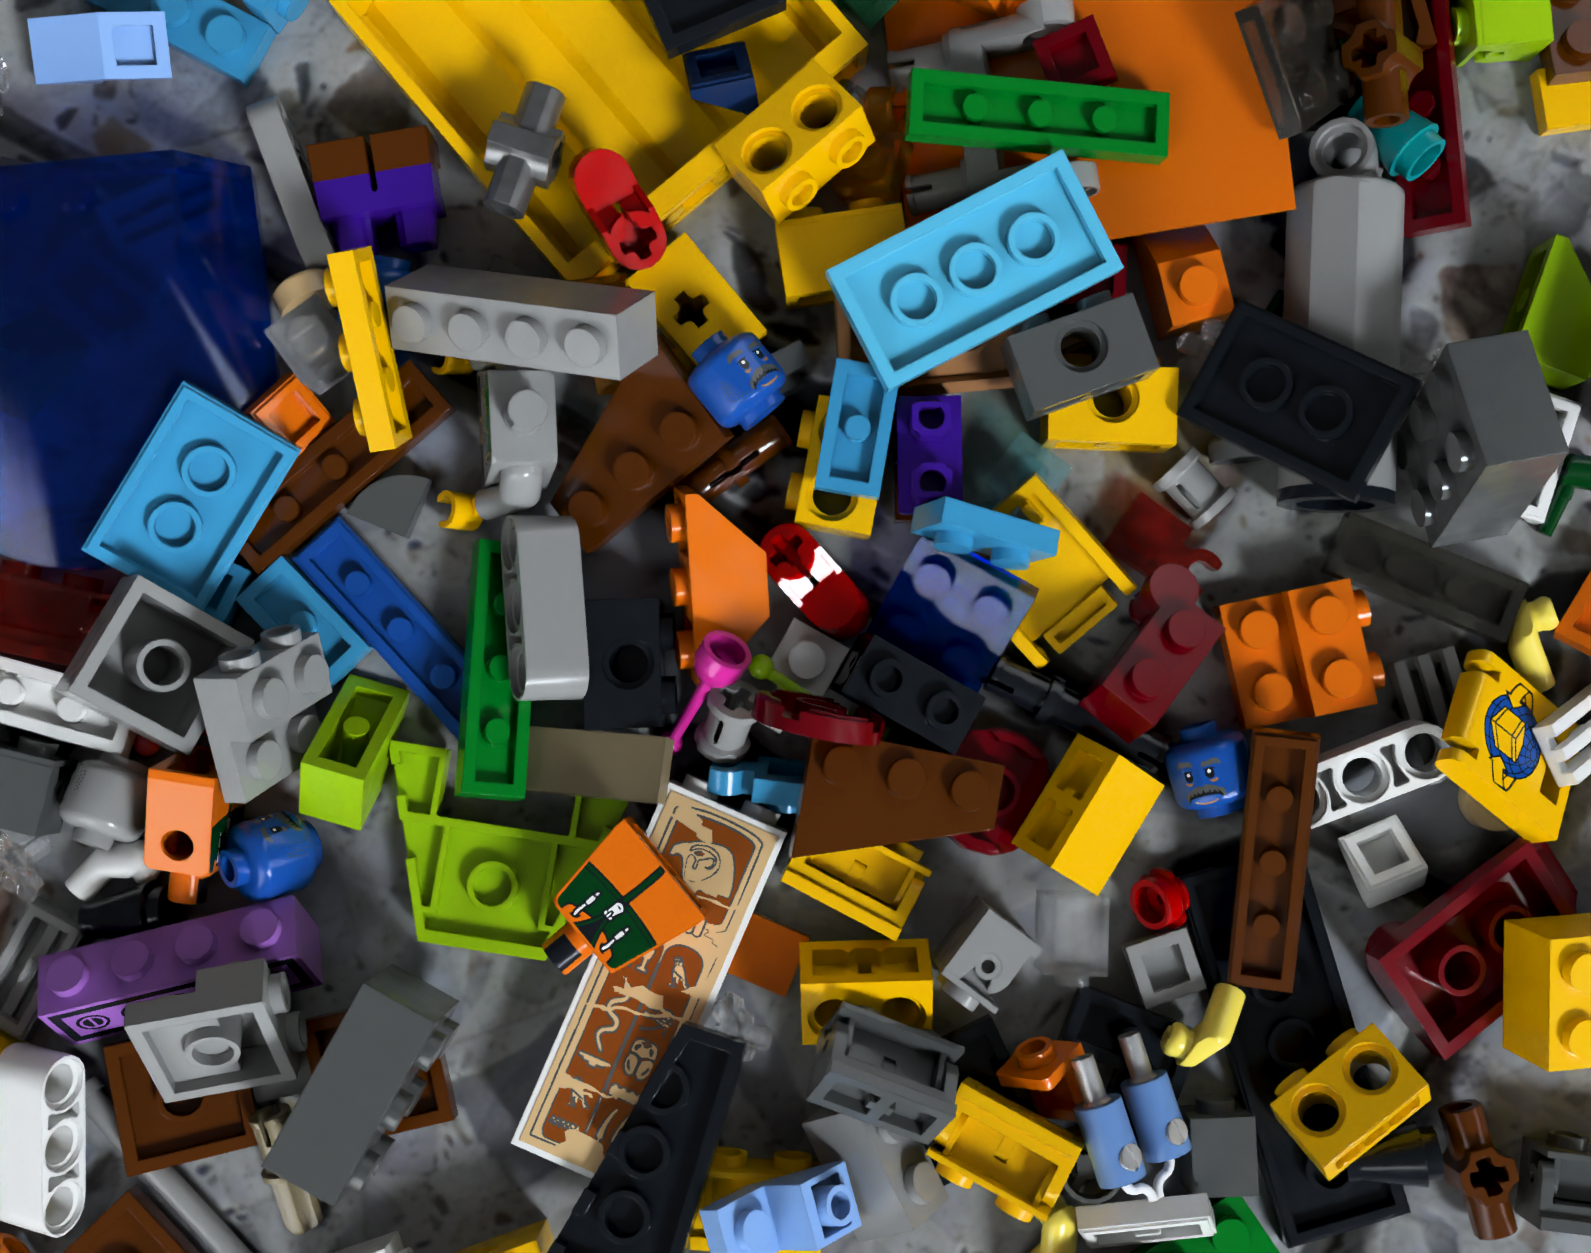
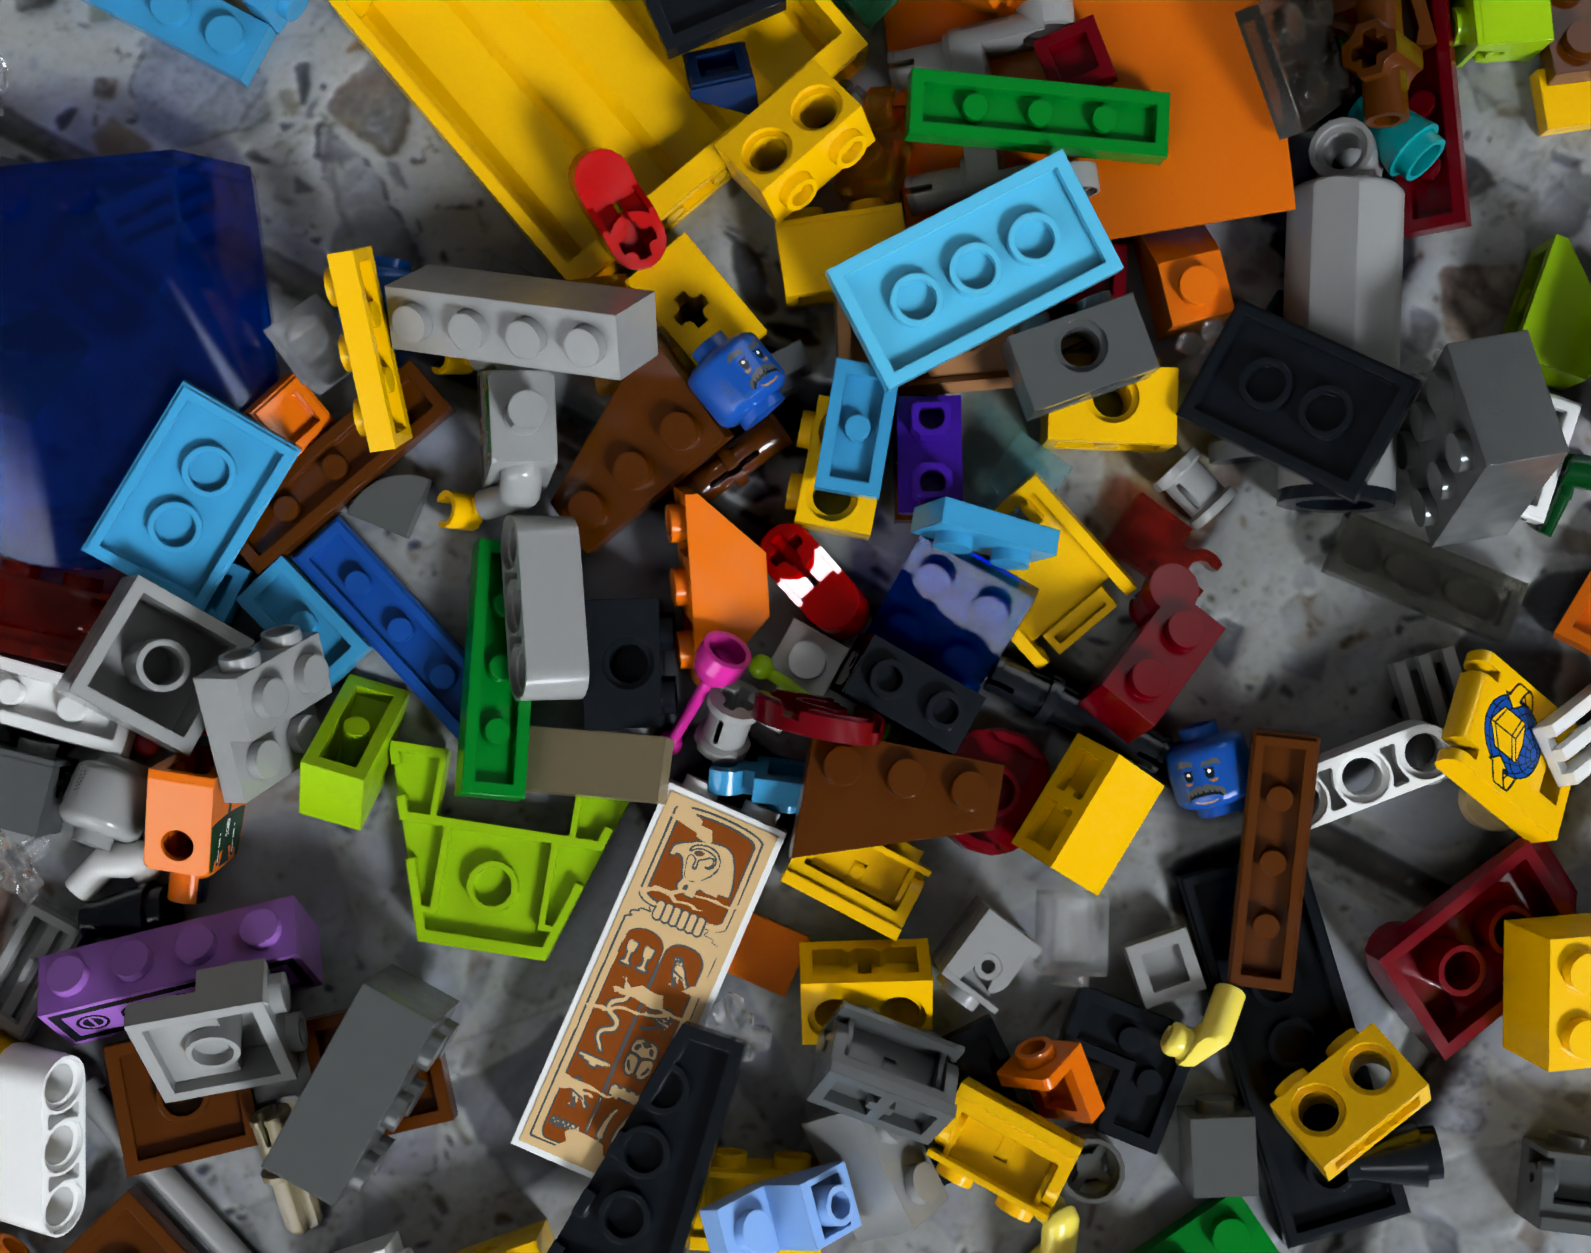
(99, 47): light blue slope -> none
(270, 856): blue head -> none
(291, 180): light grey beam -> none
(299, 288): tan tile -> none
(380, 188): dark purple hips -> none
(524, 150): flat silver axle -> none
(621, 903): torso -> none
(1108, 1129): medium blue piece -> none
(1146, 1221): white tile -> none
(1160, 900): red plate -> none
(1299, 654): orange plate -> none
(1383, 861): white slope -> none
(1487, 1194): reddish brown axle -> none
(1525, 644): light yellow arm -> none

